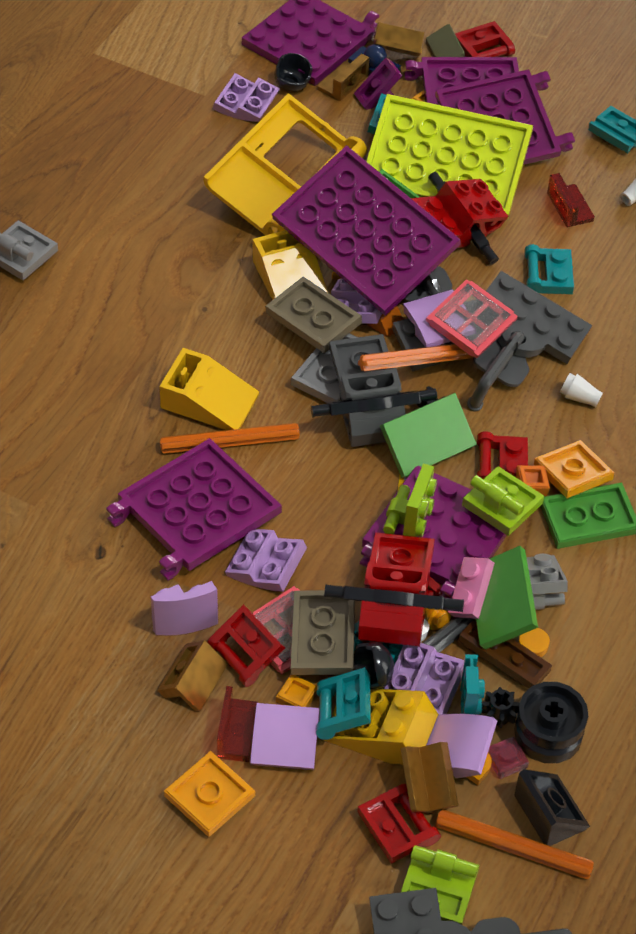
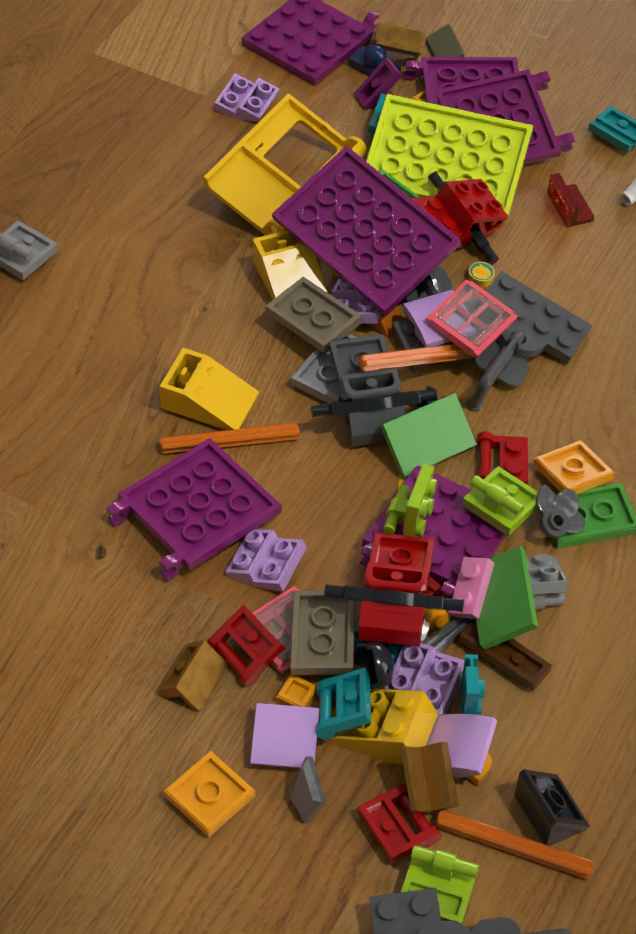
(184, 612): lavender slope -> none
(236, 728): clear red panel -> none
(287, 72): black hair -> none
(307, 791): none -> flat silver piece
(345, 78): pearl gold panel -> none
(481, 274): none -> yellow tile
(485, 37): red plate -> none
(500, 706): black gear -> none
(507, 757): clear pink plate -> none
(534, 477): orange slope -> none
(536, 641): light orange tile -> none
(551, 722): black wheel -> none
(557, 270): teal plate -> none
(561, 509): none -> dark grey plate
(580, 390): white cone -> none

